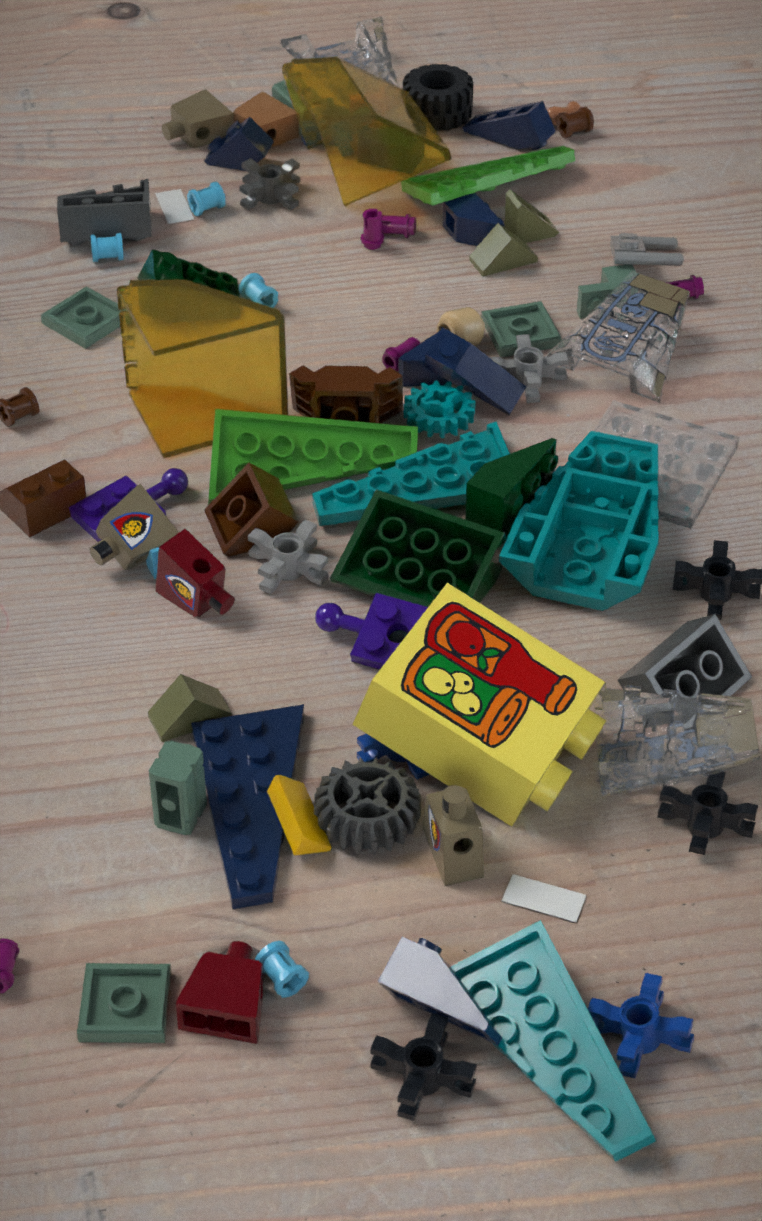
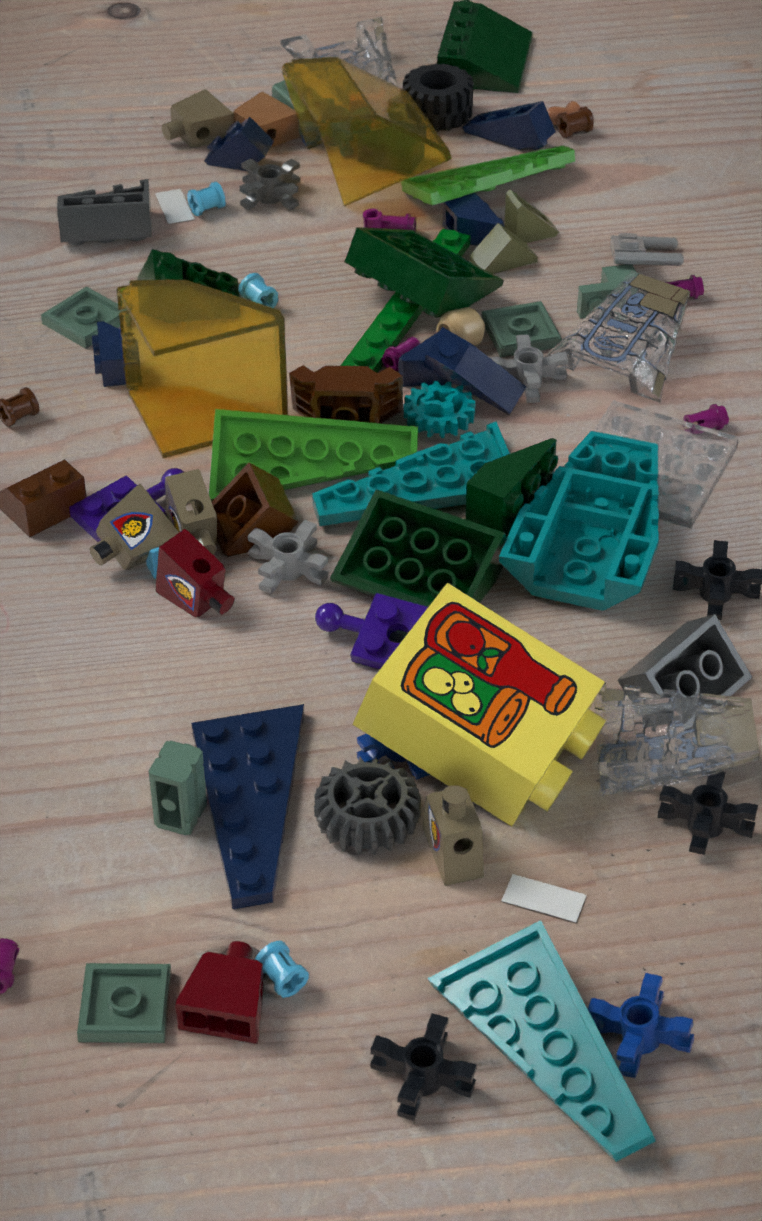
(107, 247): medium azure bush -> none
(110, 355): none -> dark blue slope
(186, 703): olive slope -> none
(202, 519): none -> dark tan torso
(297, 816): yellow slope -> none
(397, 315): none -> green plate
(419, 269): none -> dark green slope
(428, 982): slope -> none
(485, 46): none -> dark green slope
(711, 418): none -> magenta pin

